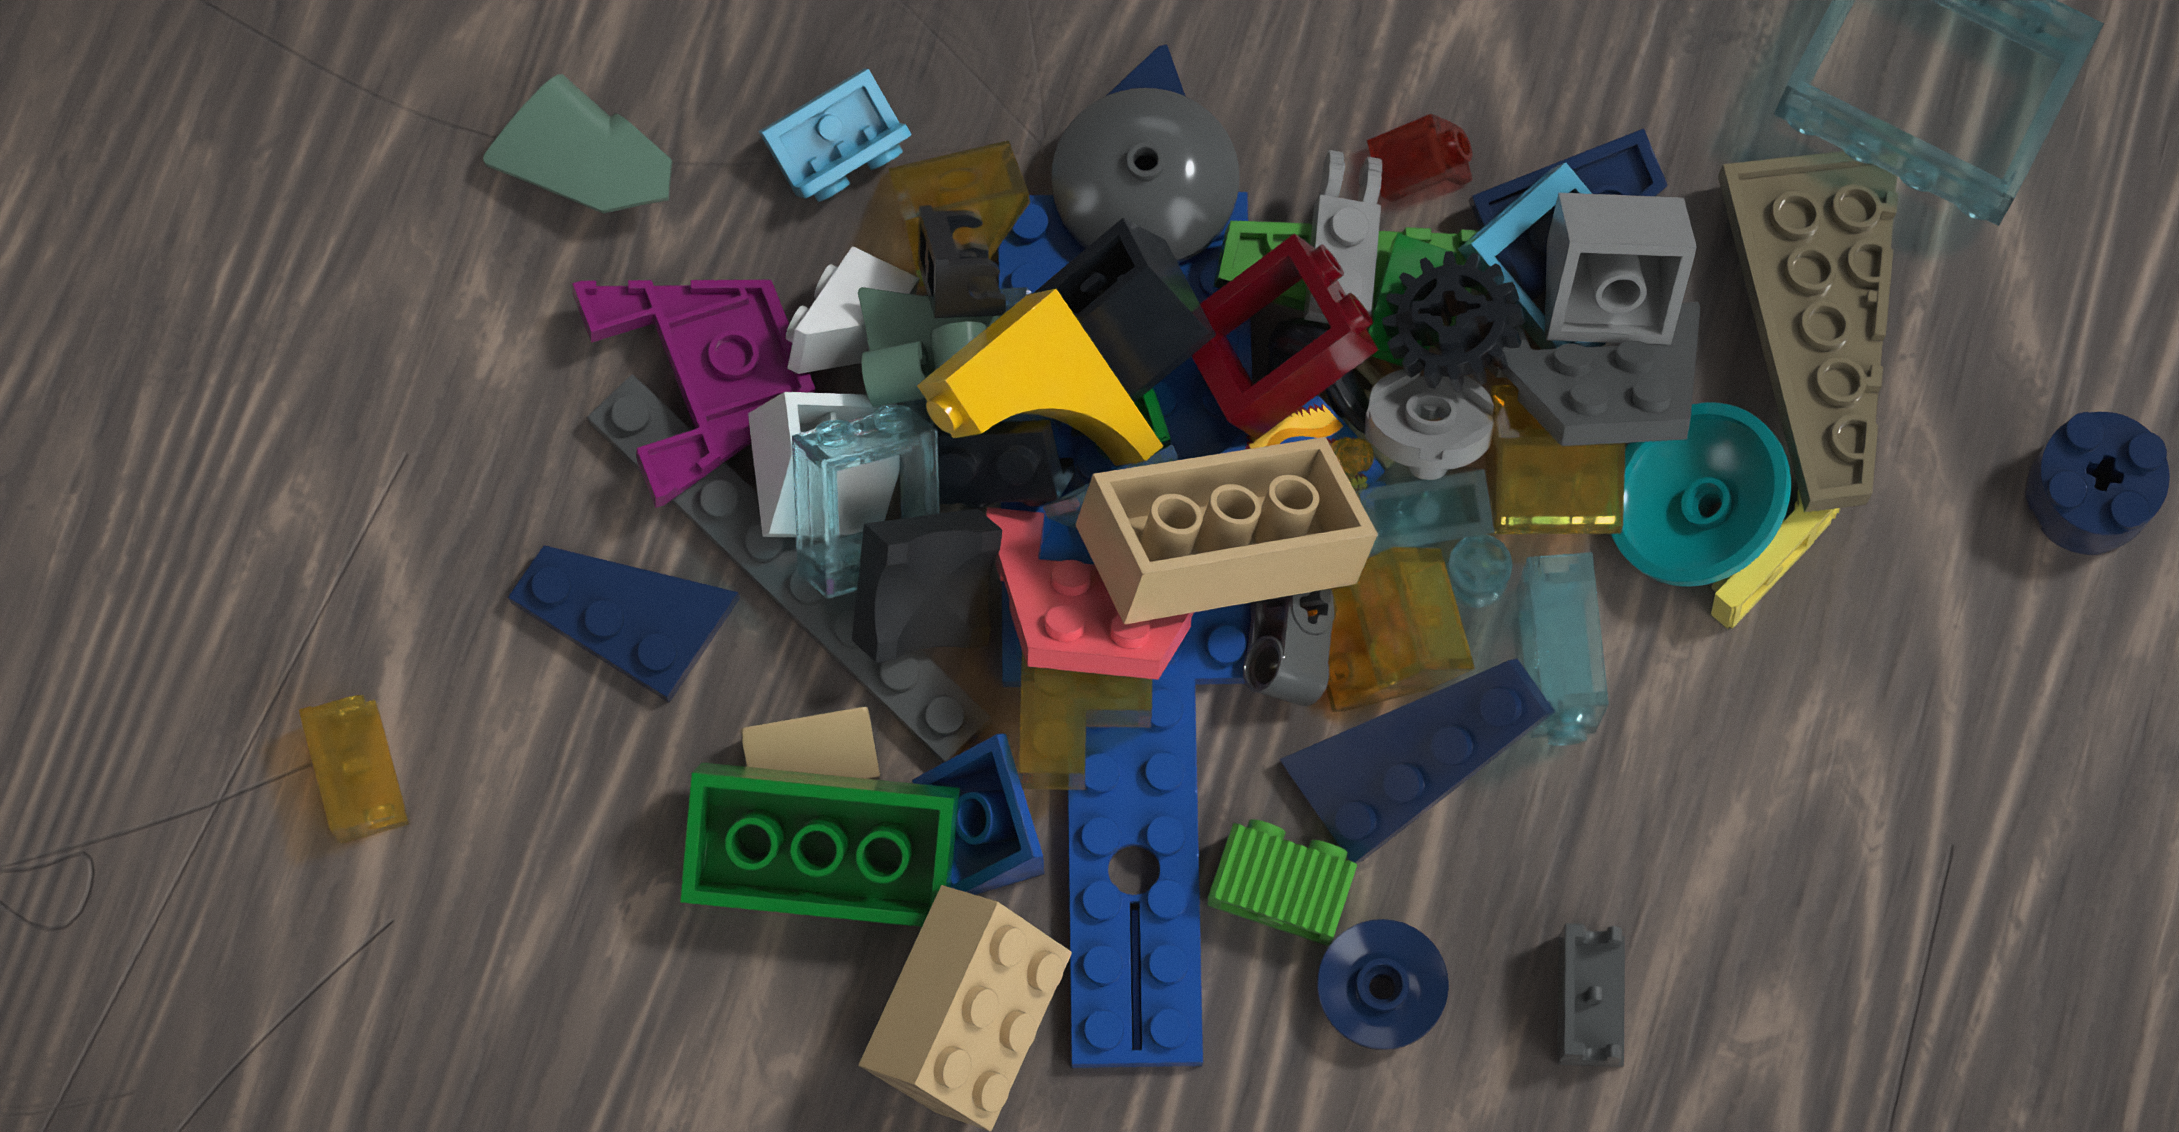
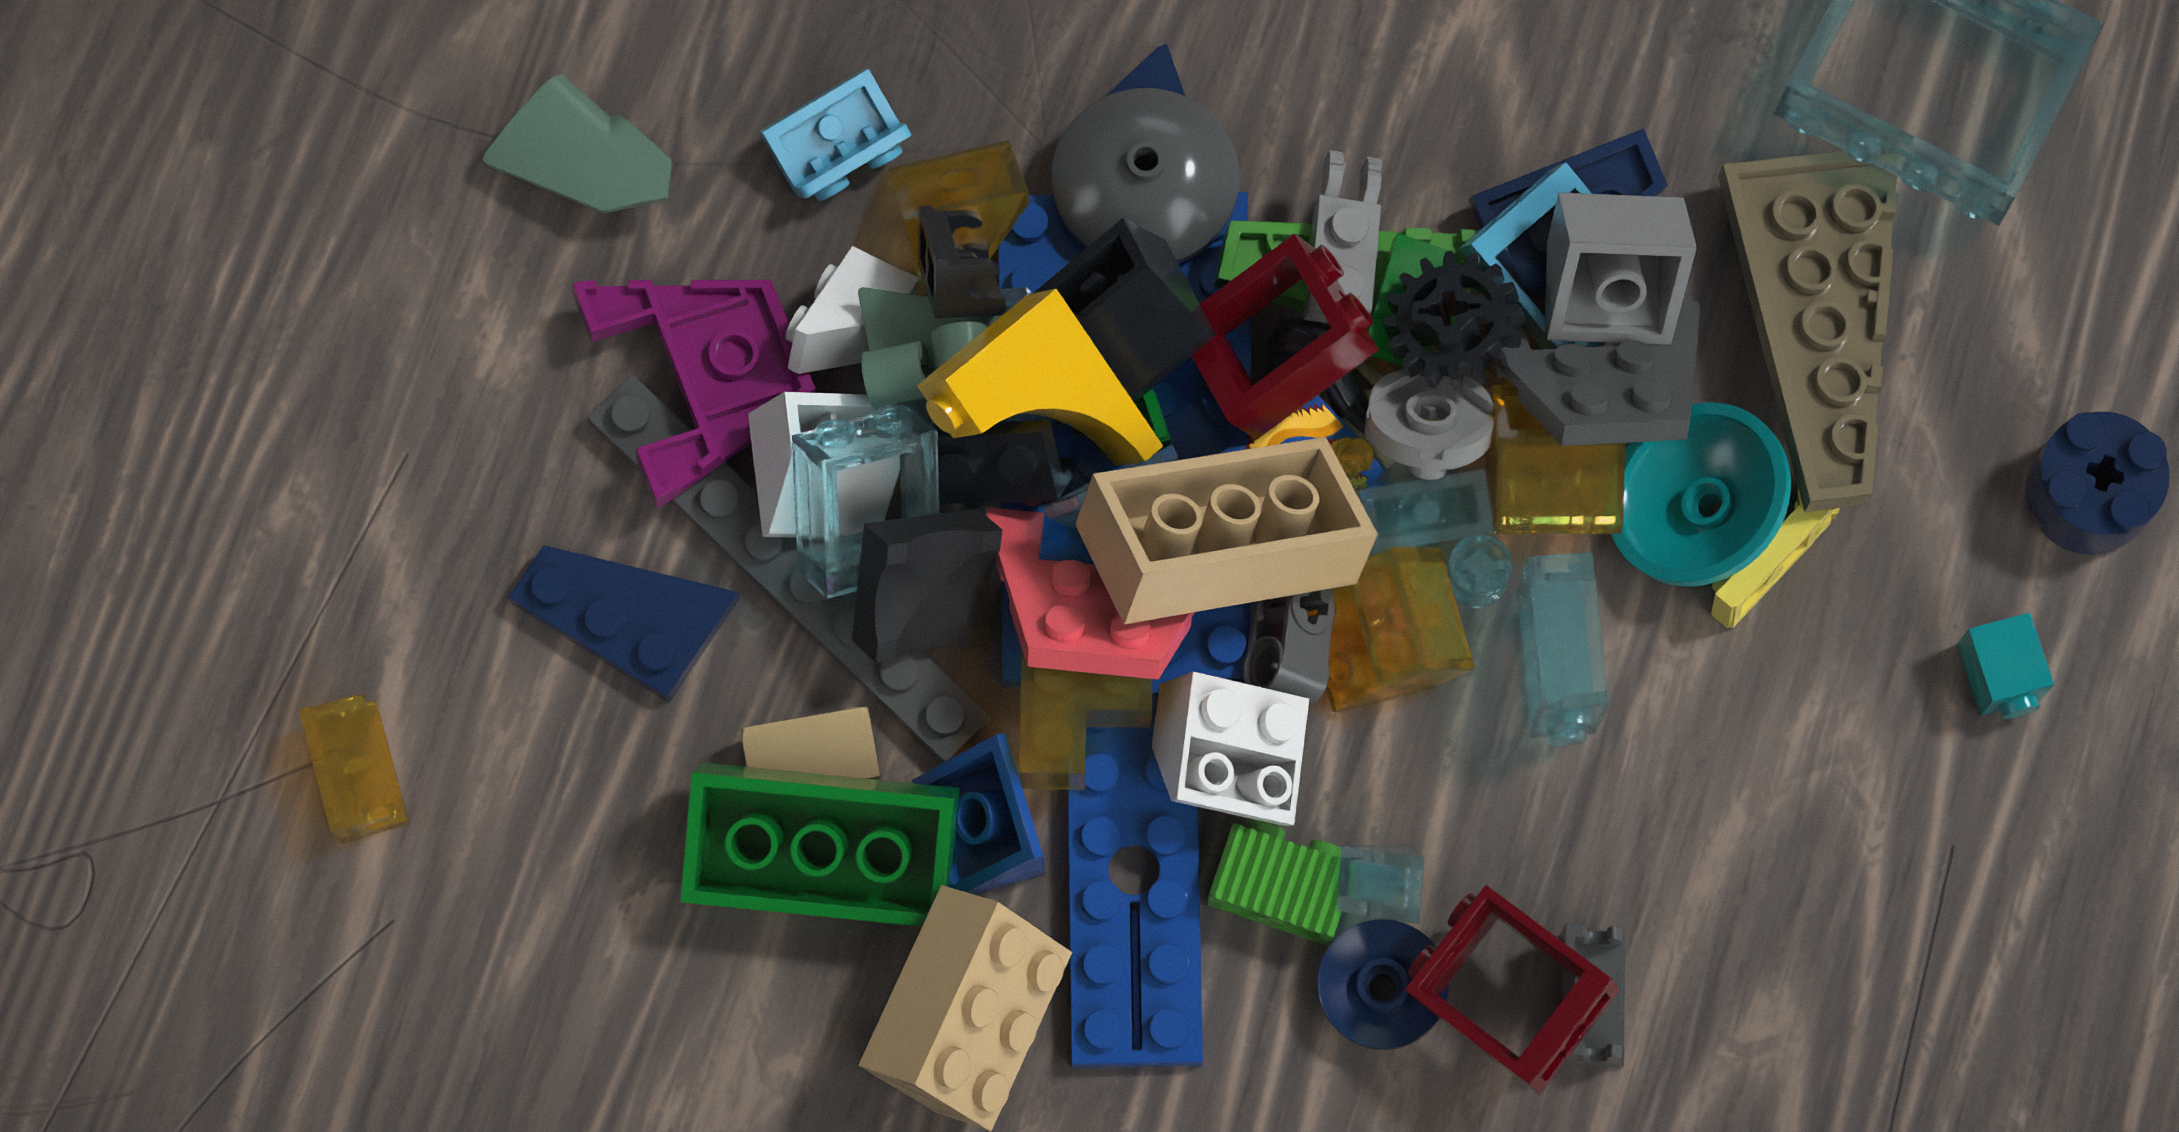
(1230, 746): none -> white slope
(1381, 881): none -> clear light blue slope
(1406, 761): dark blue wing -> none
(1421, 156): clear red bracket -> none
(1562, 1030): none -> dark red window
(2006, 666): none -> teal brick

